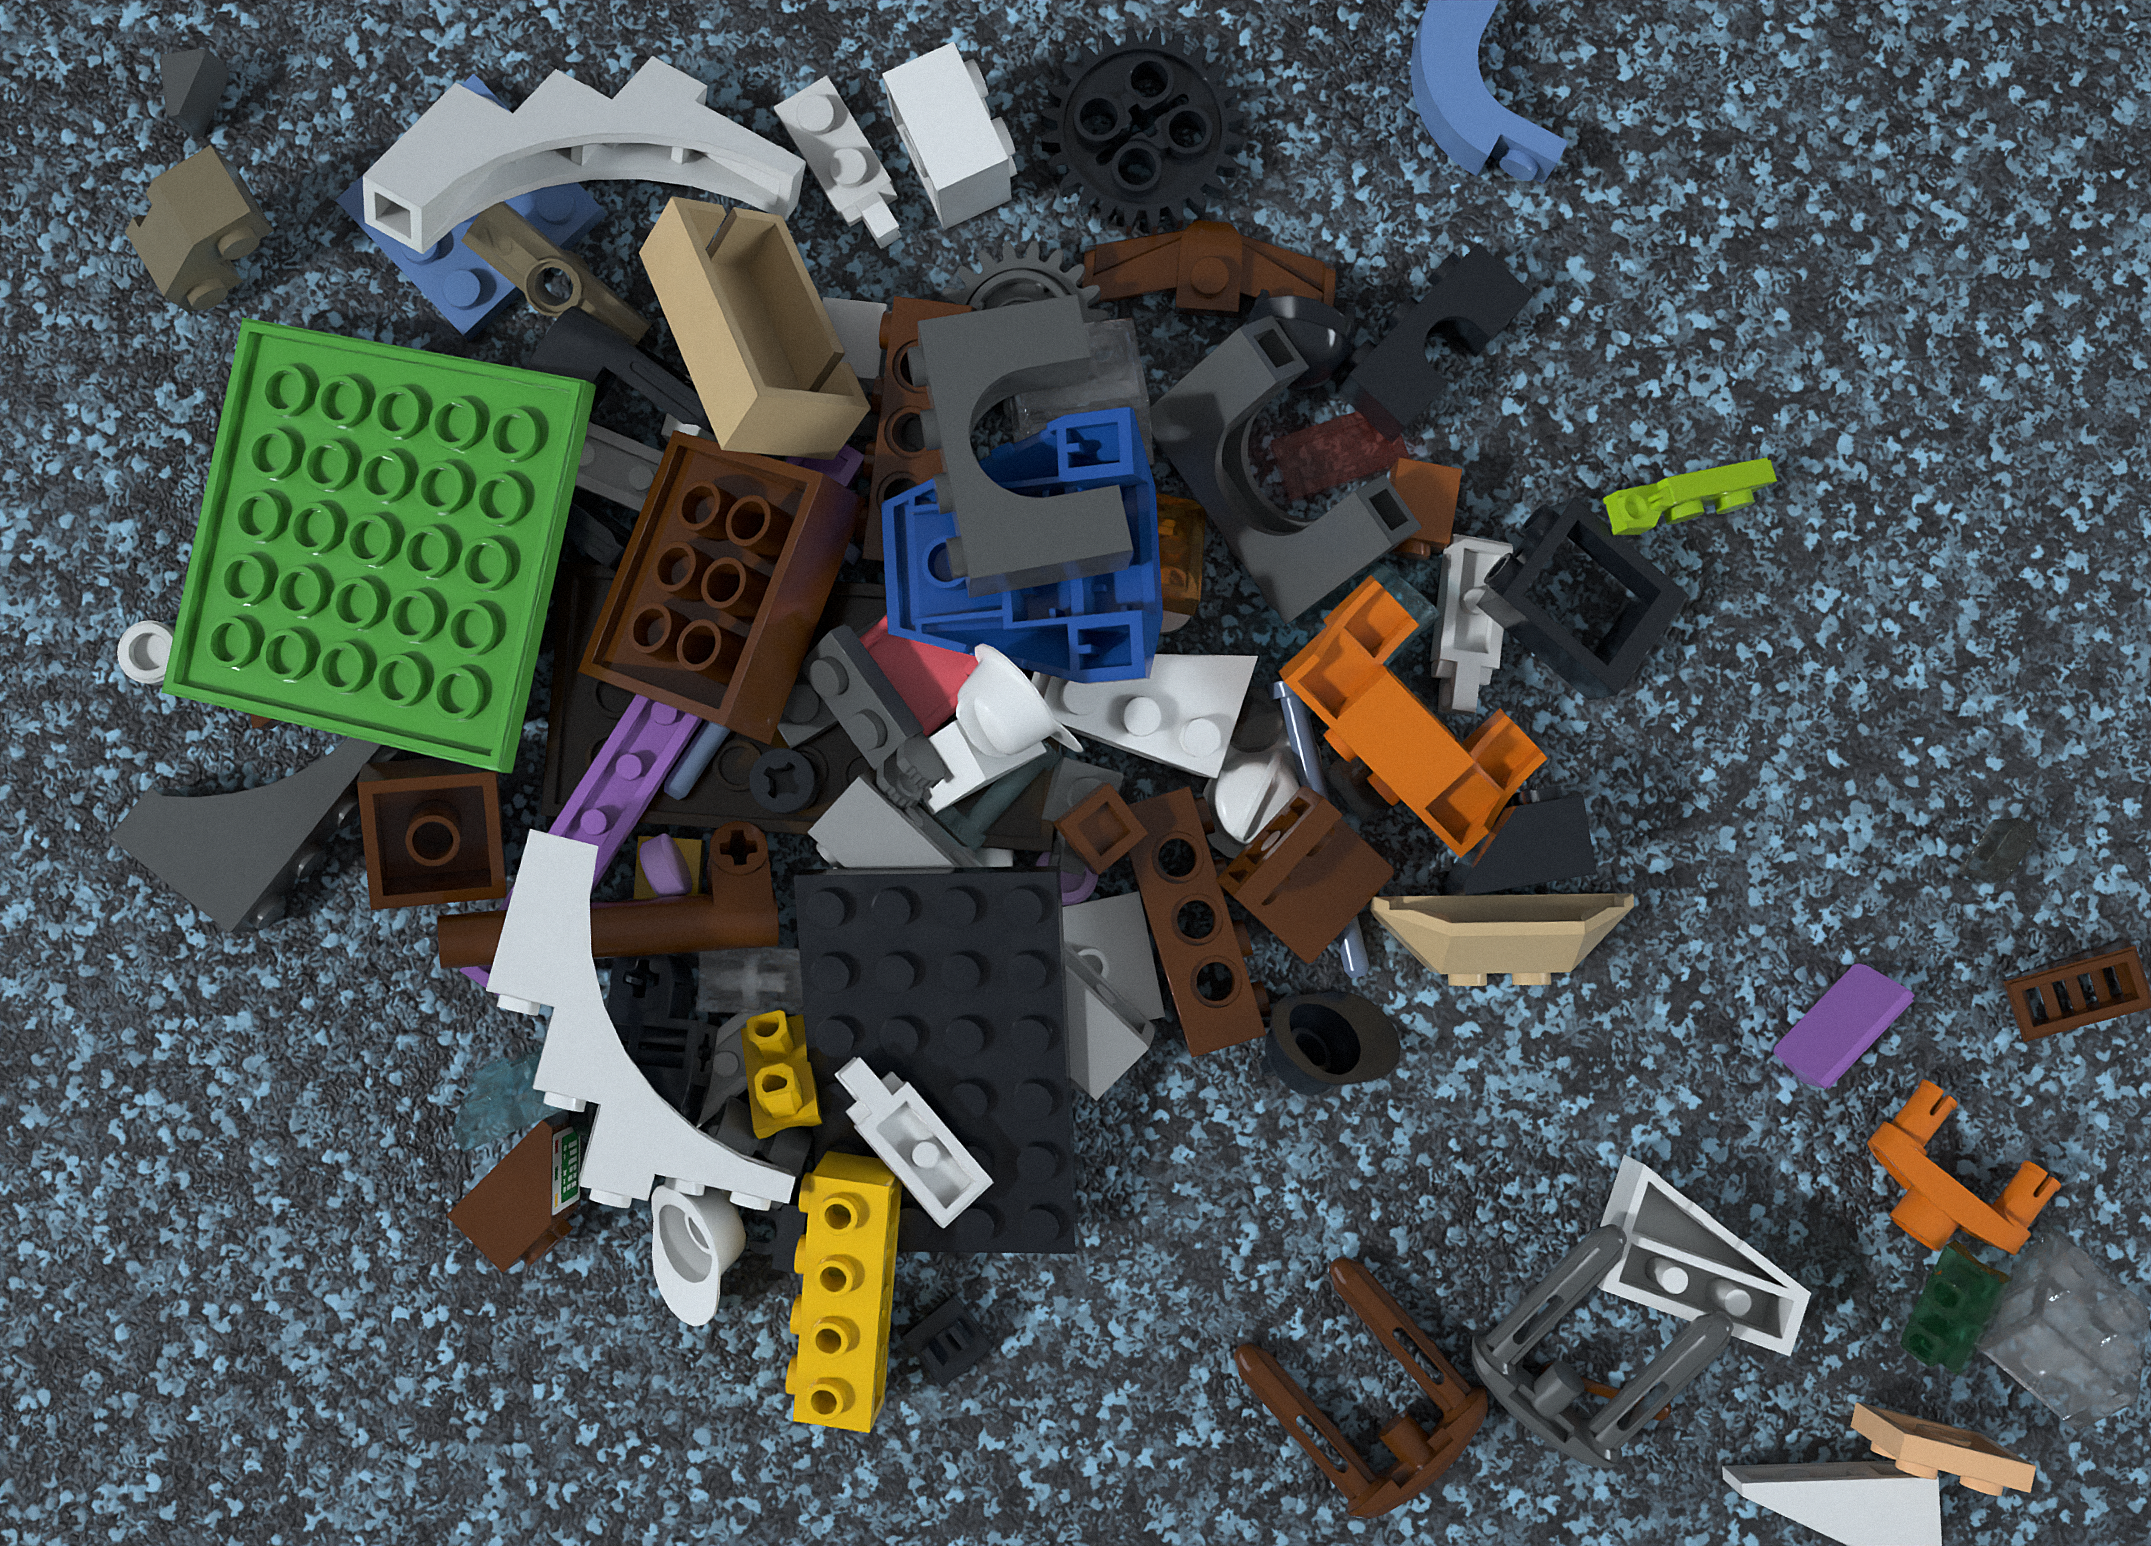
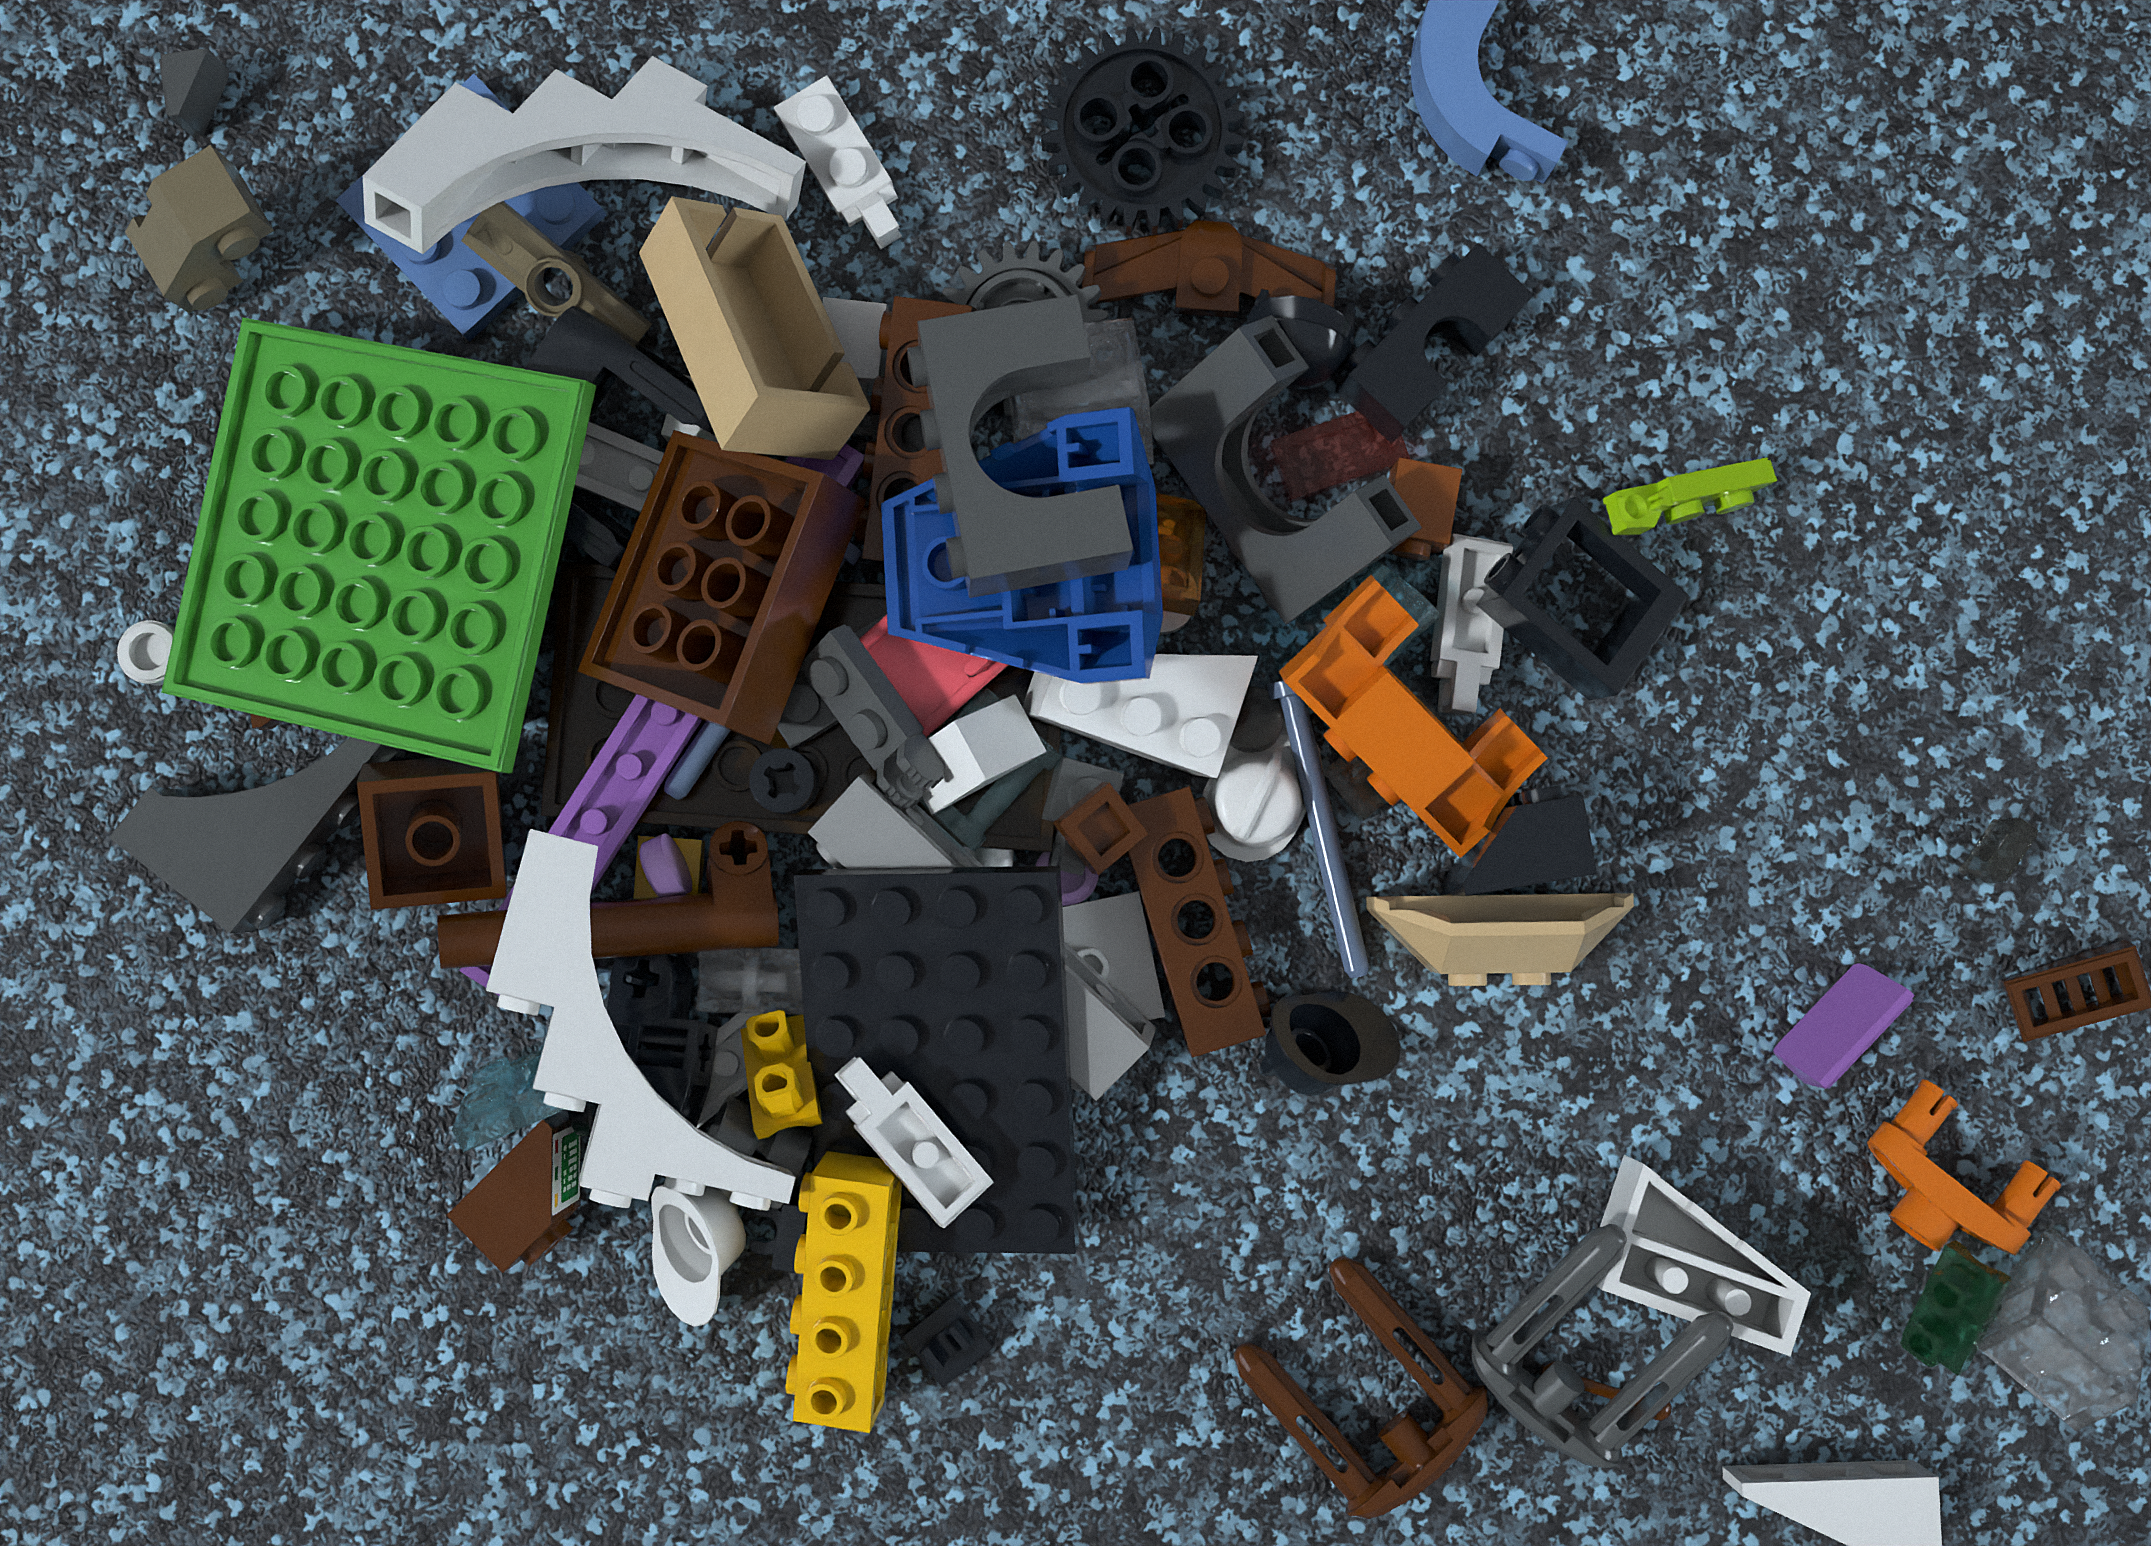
(950, 134): white brick -> none
(1004, 709): white piece -> none
(1306, 874): reddish brown bracket -> none
(1929, 1446): light nougat plate -> none

